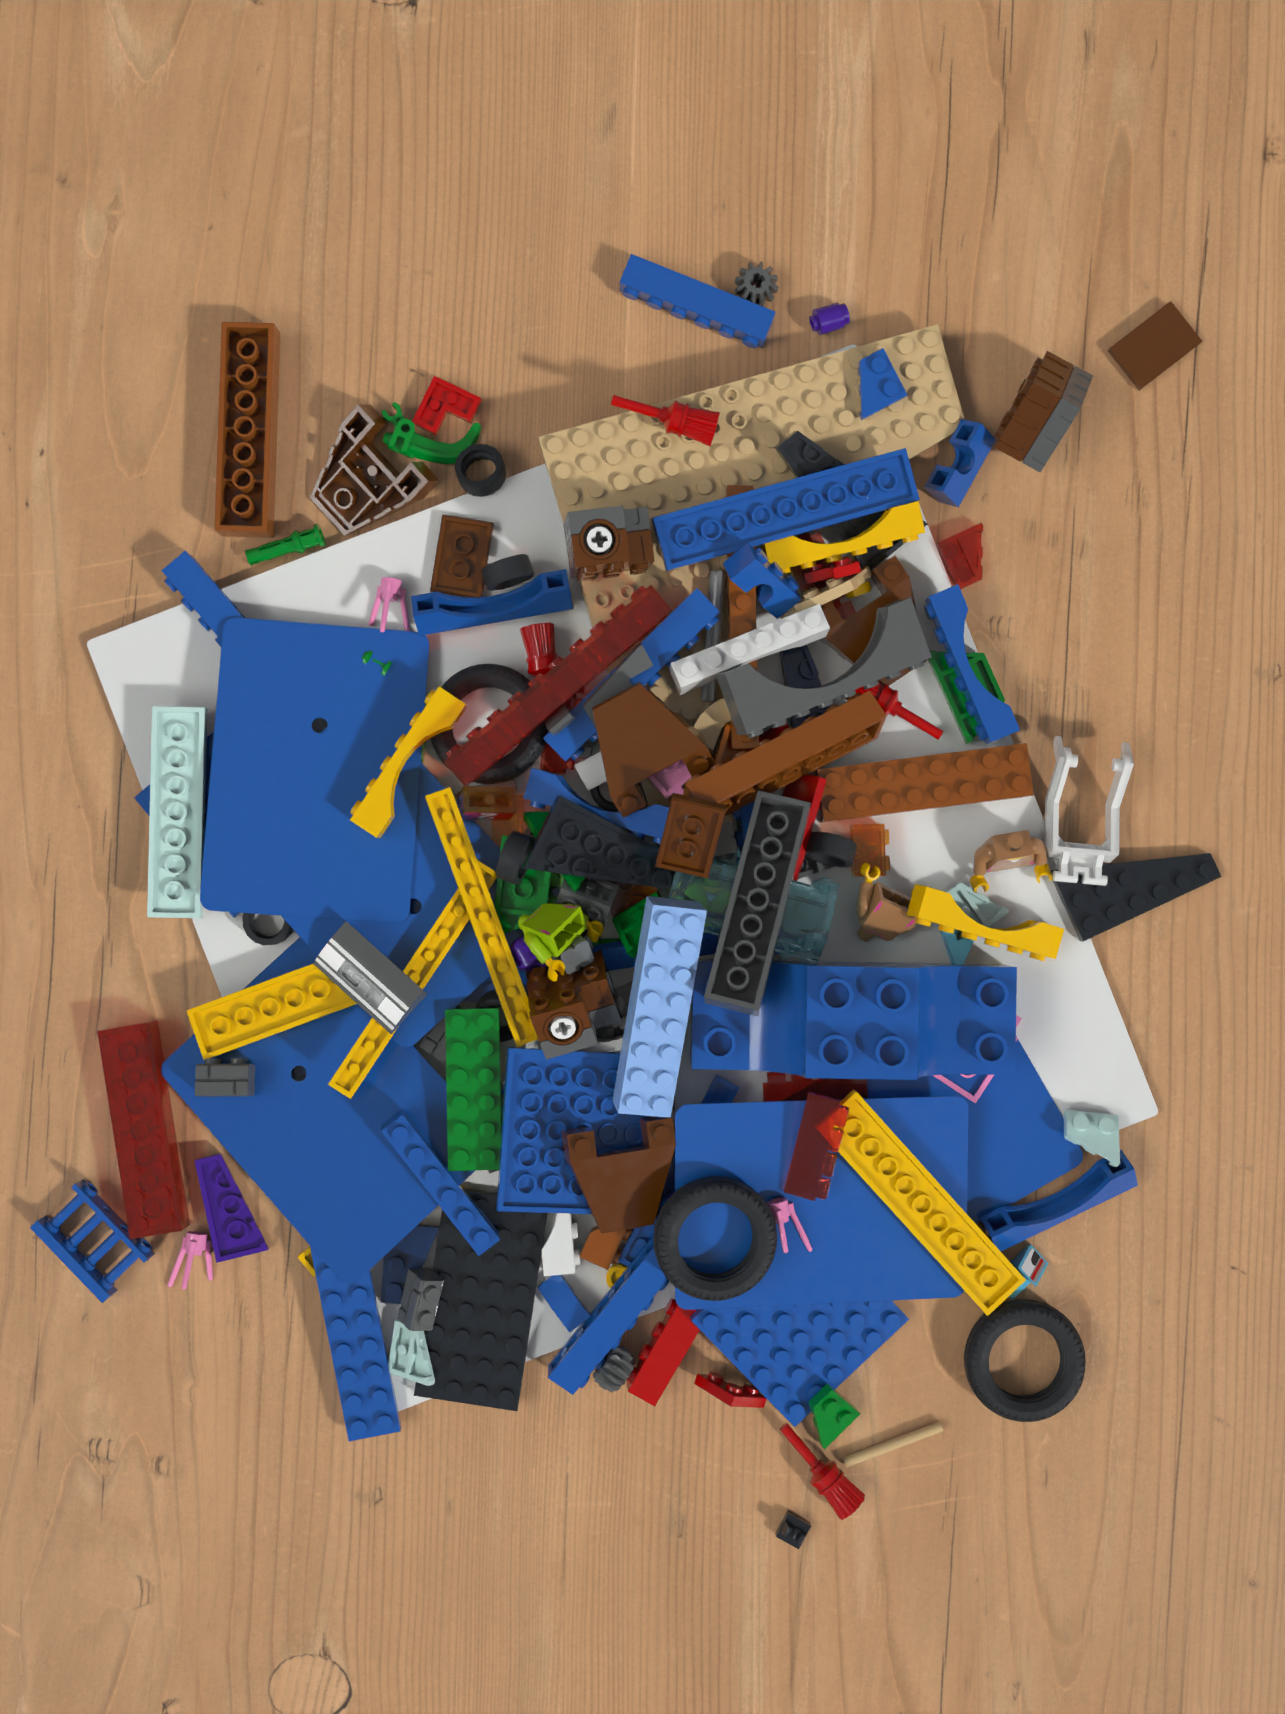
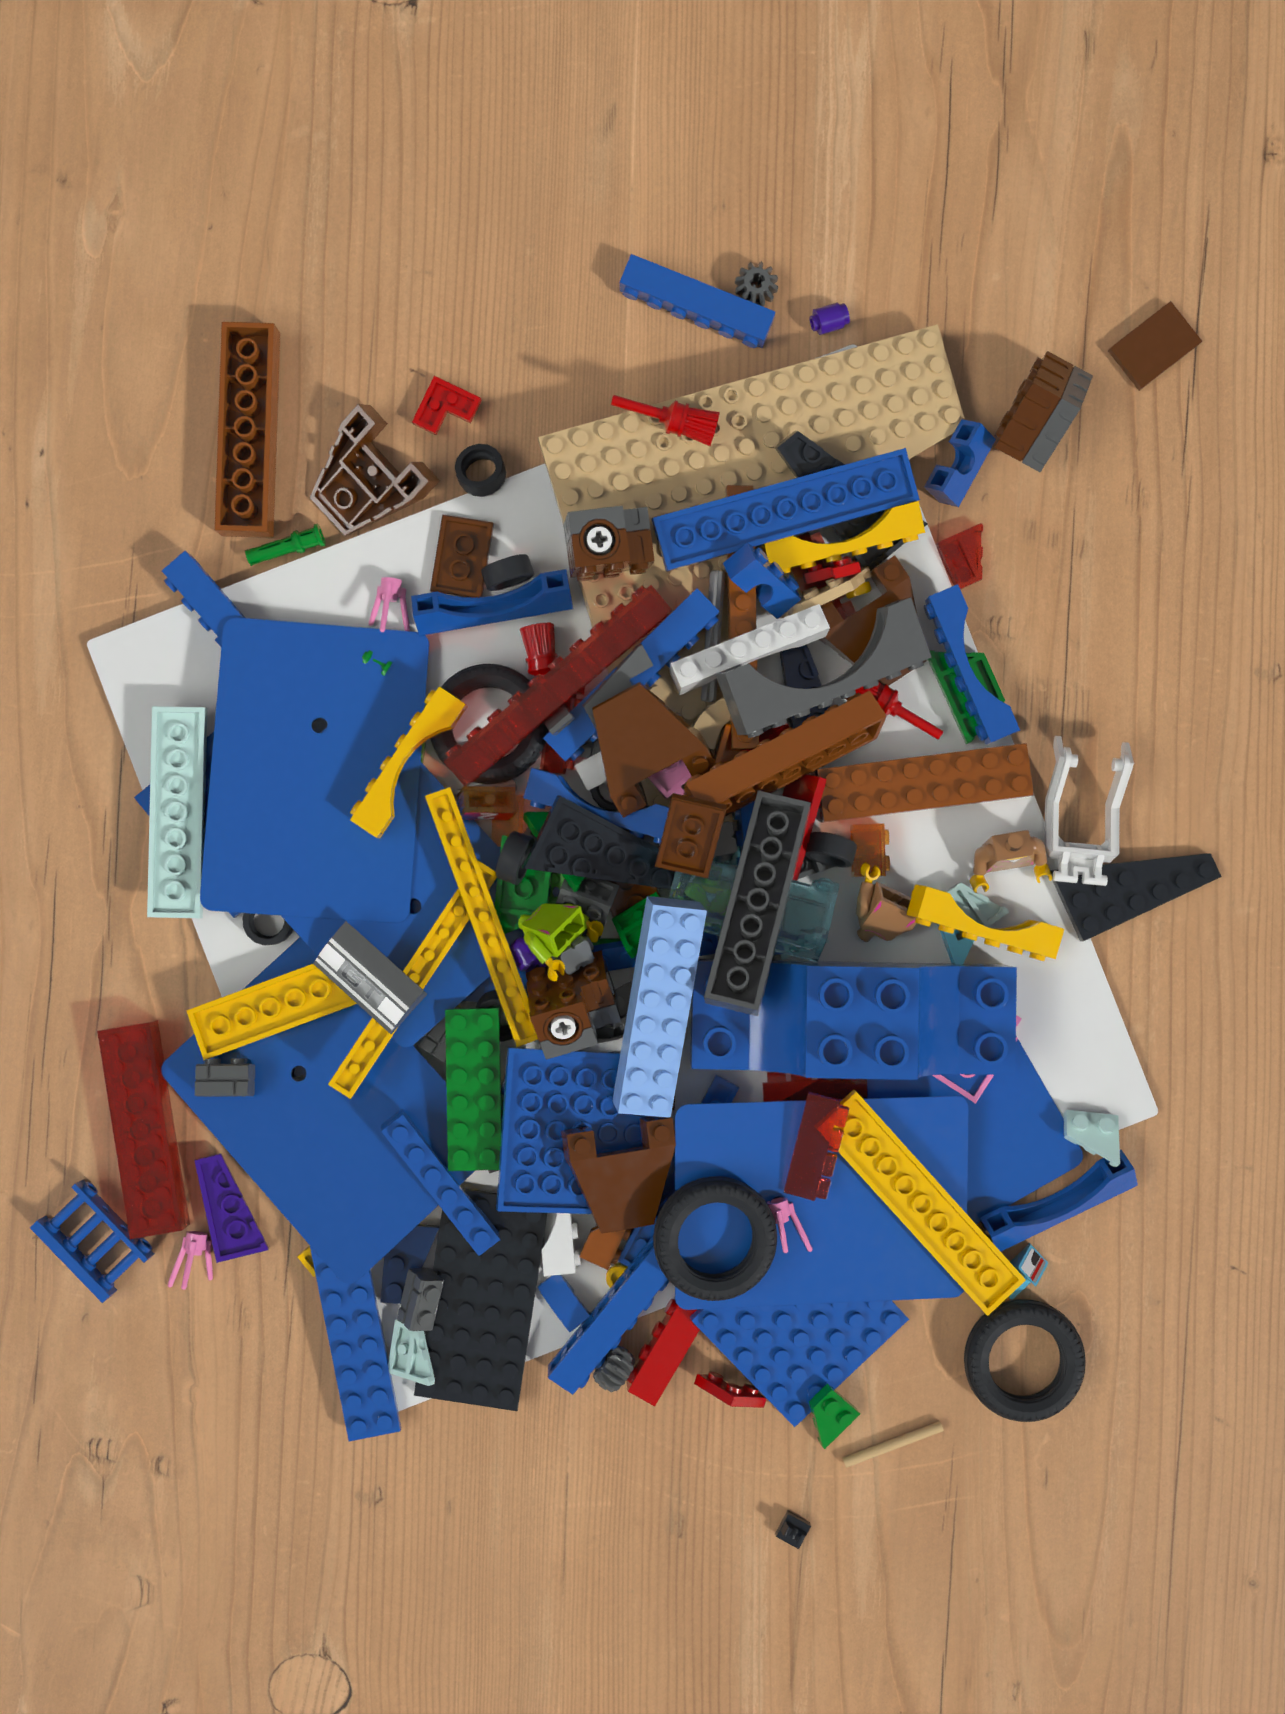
(413, 445): green piece -> none
(827, 1478): red piece -> none
(878, 384): blue wing -> none

